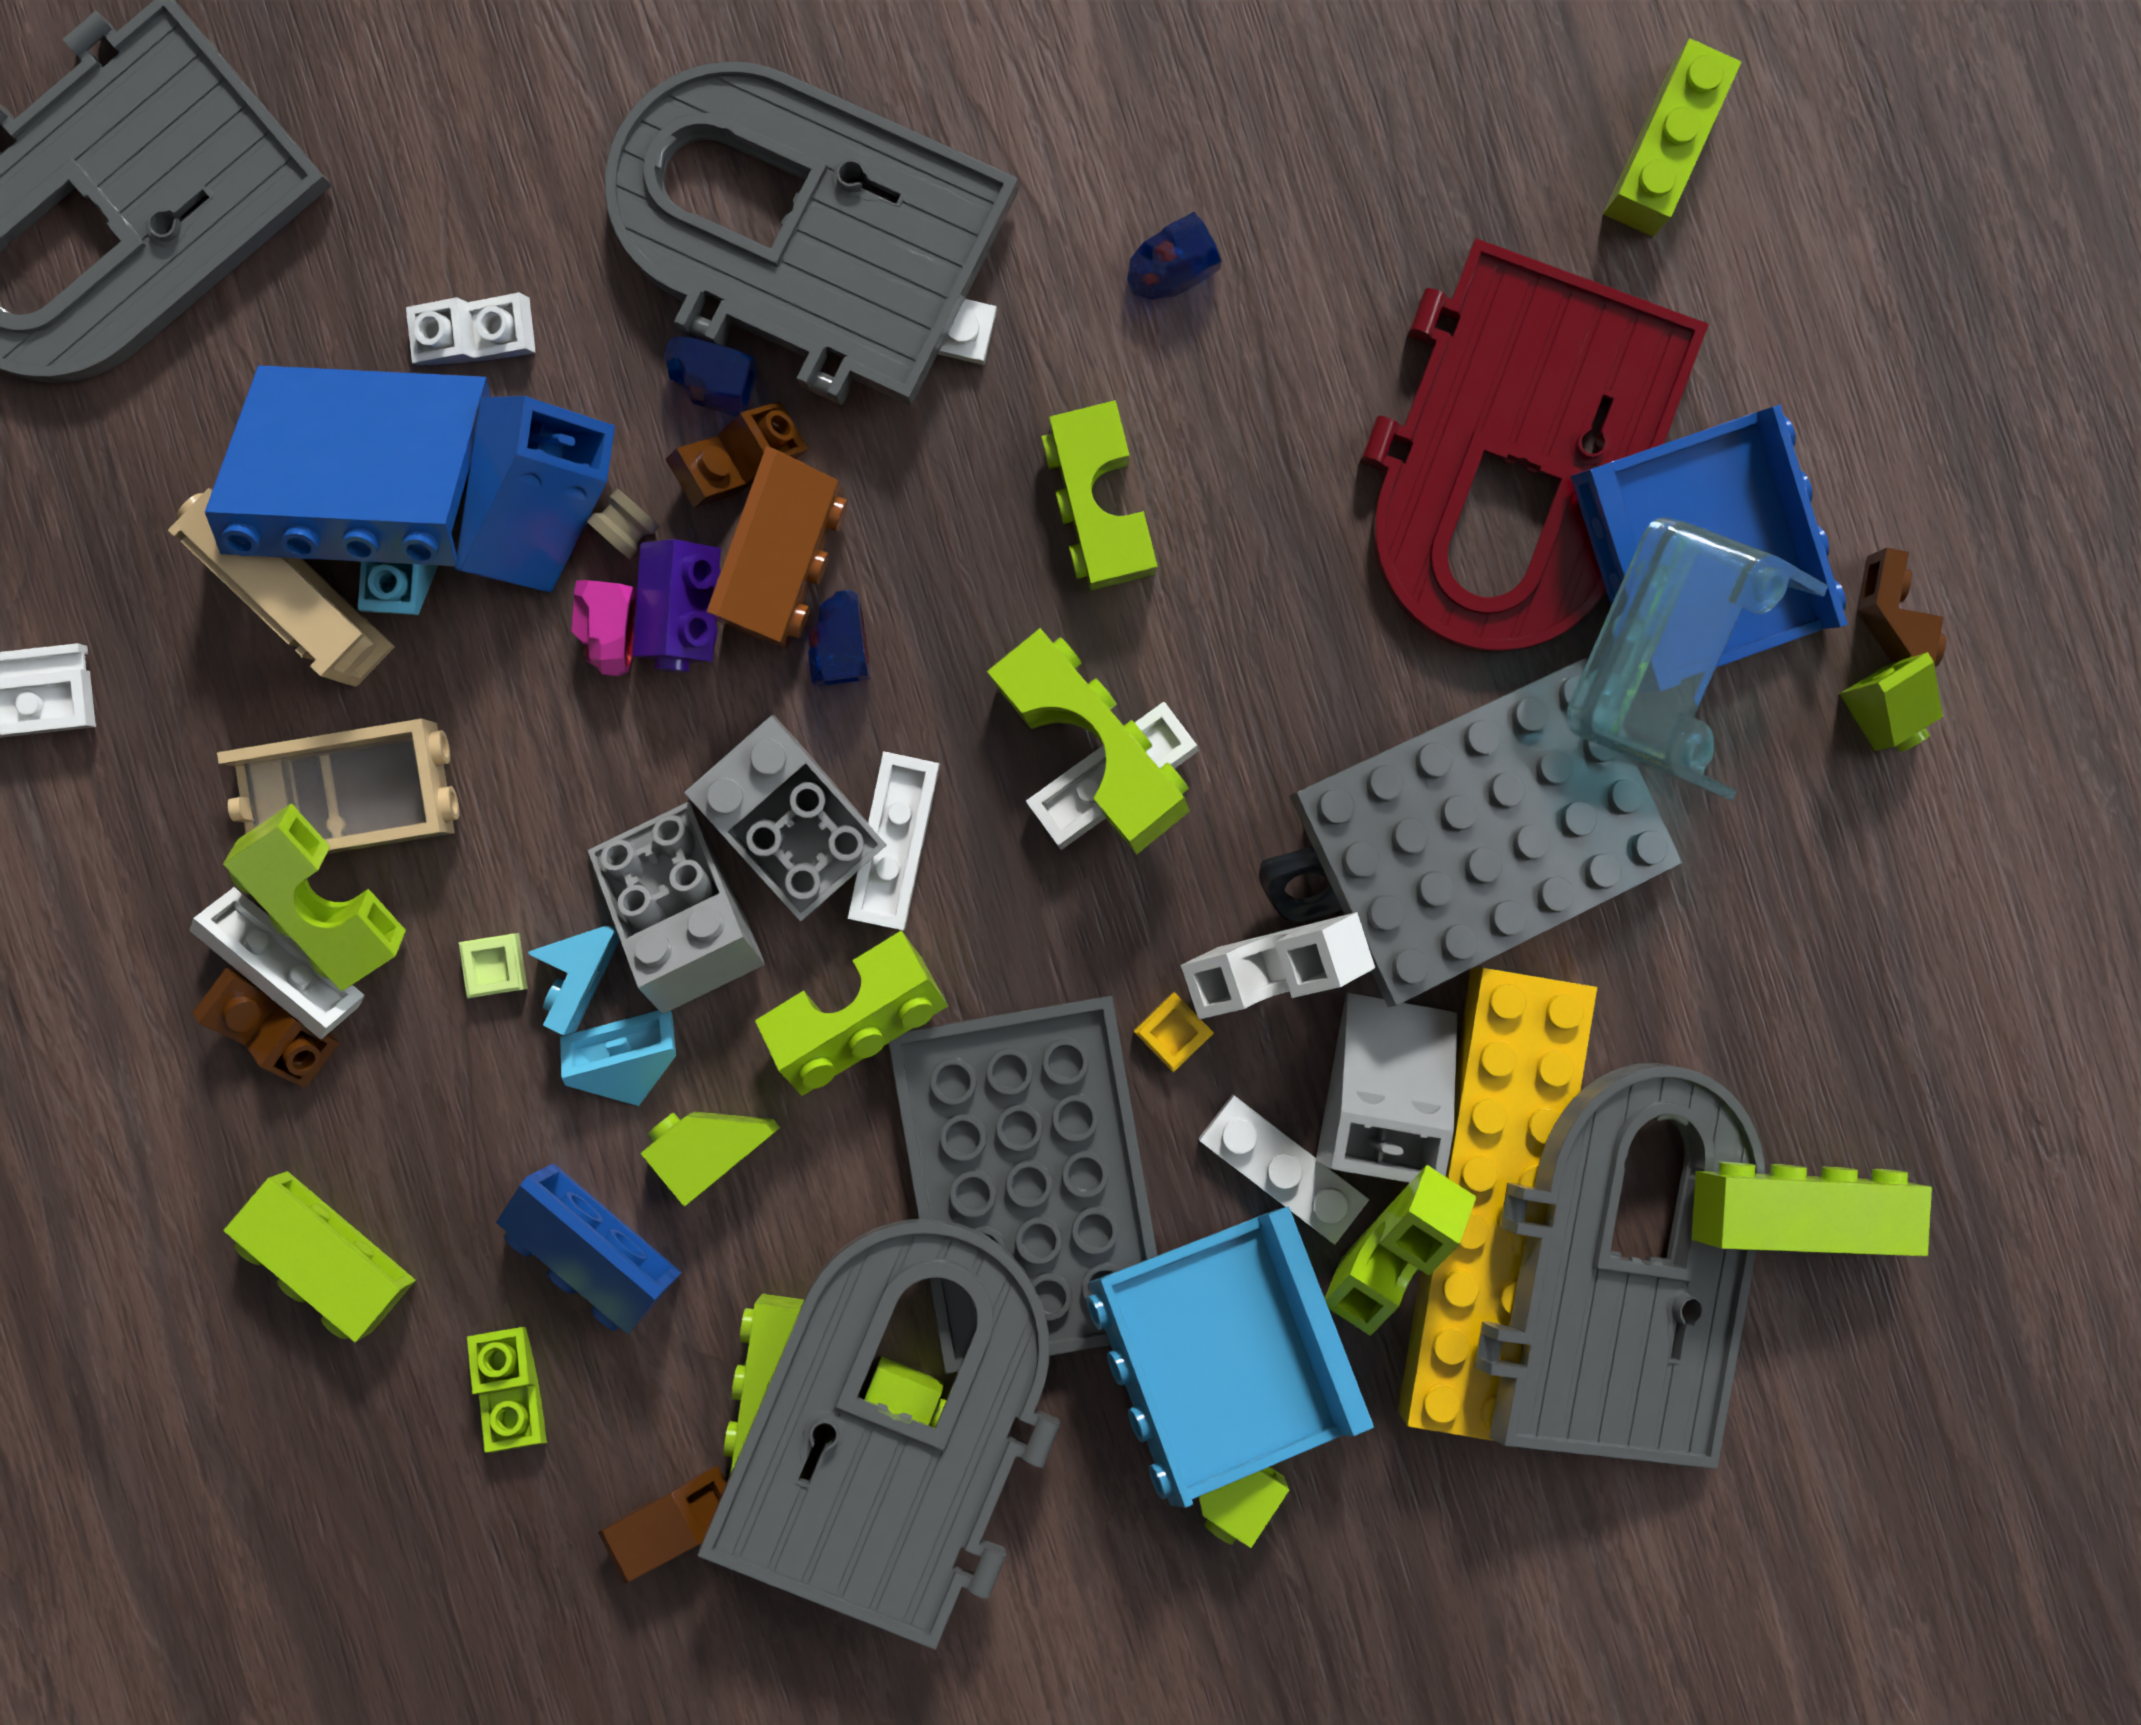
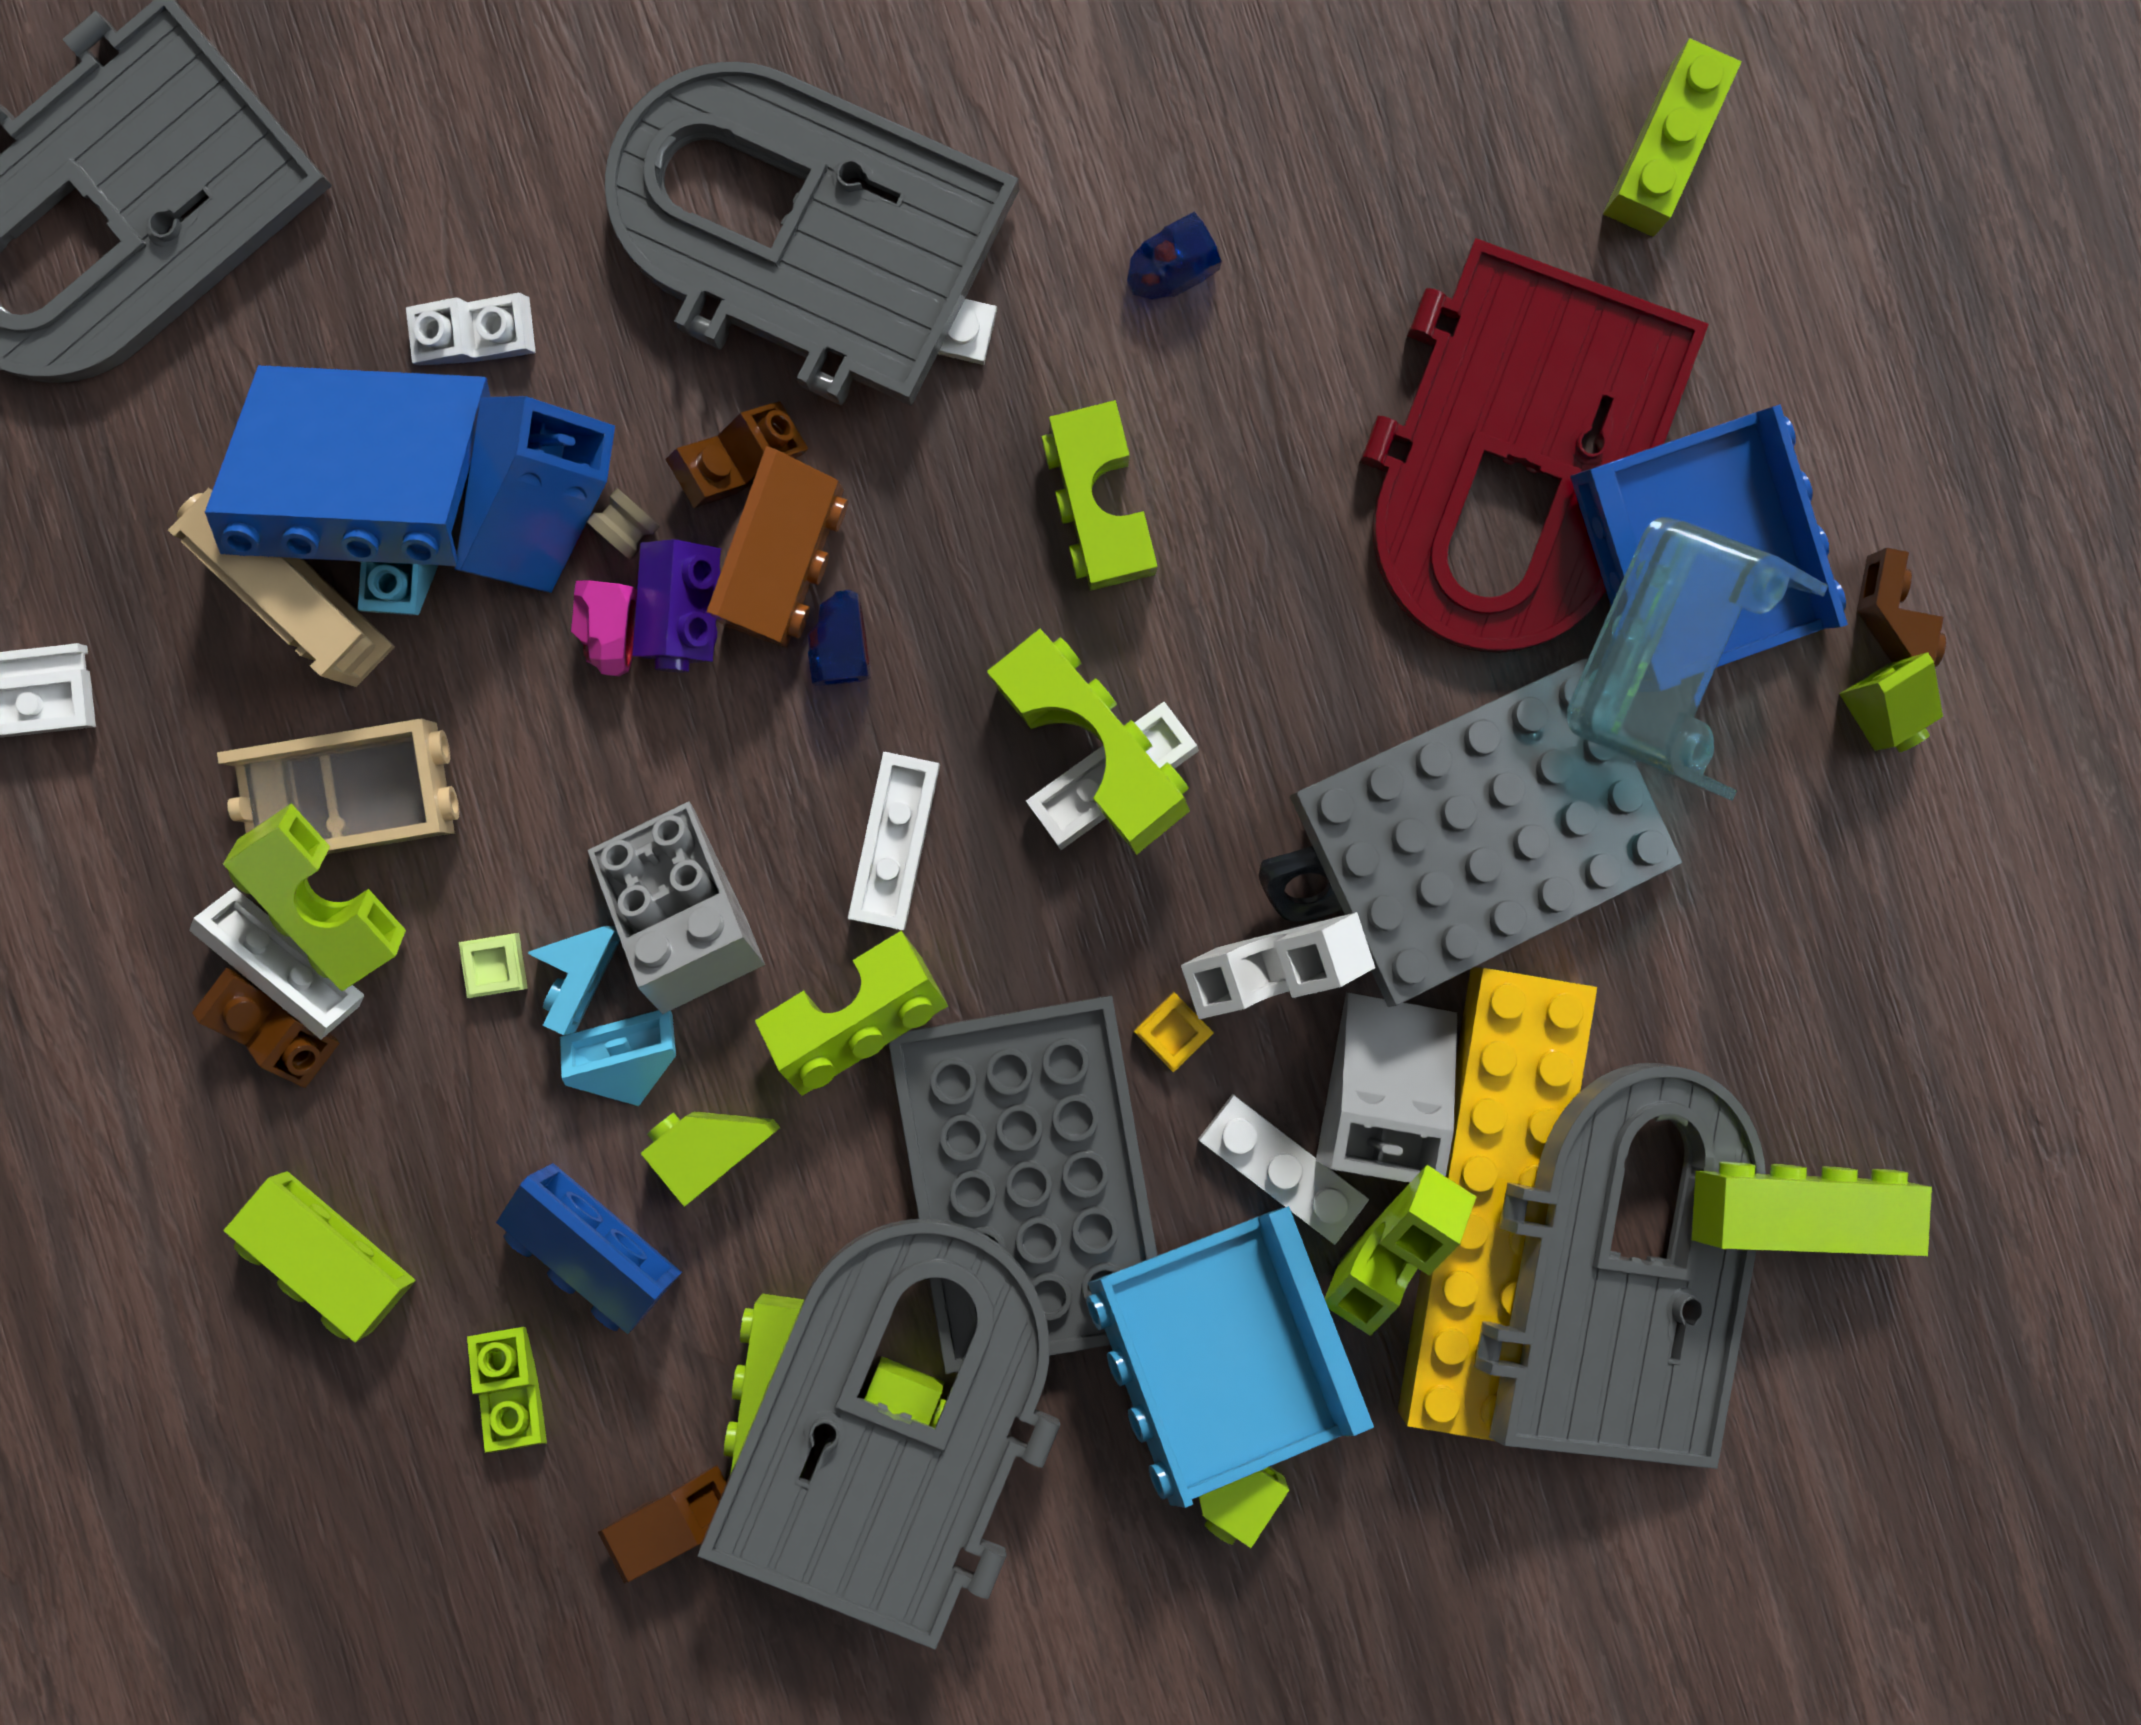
(712, 374): clear blue rock -> none
(786, 817): light grey slope -> none

